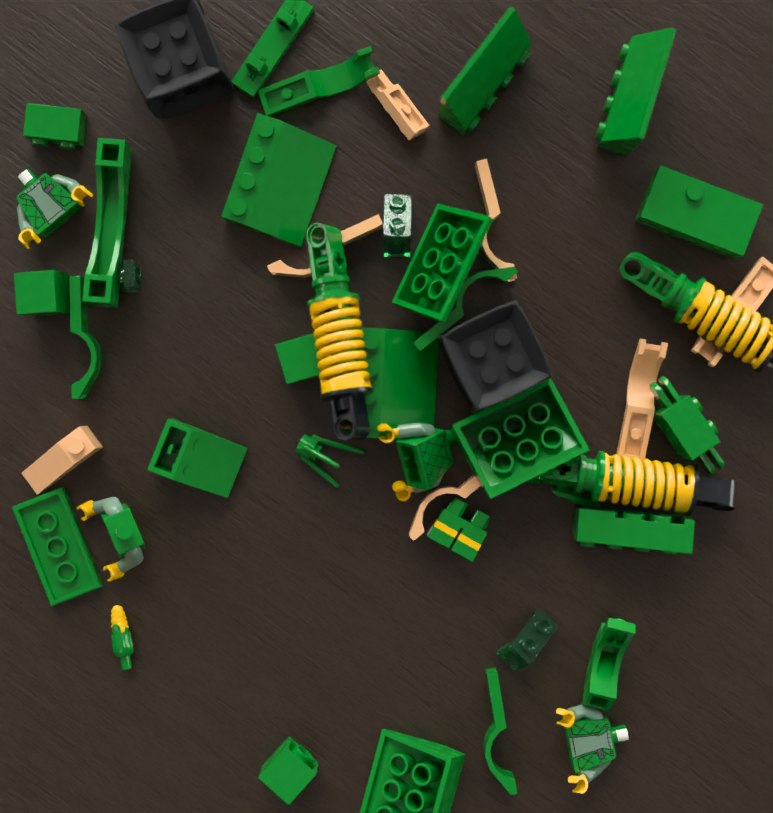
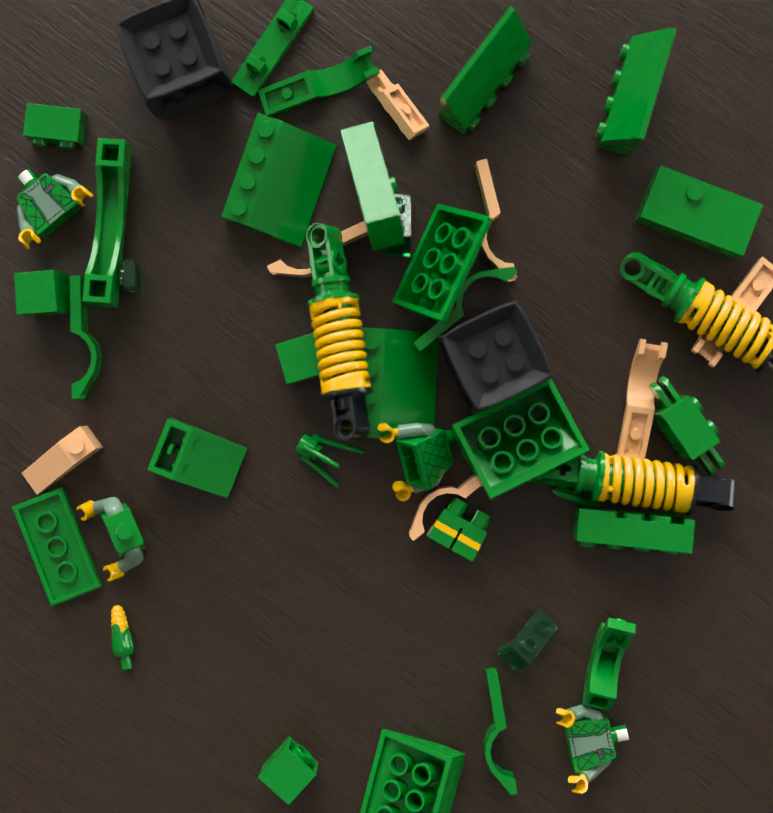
(373, 186): none -> brick

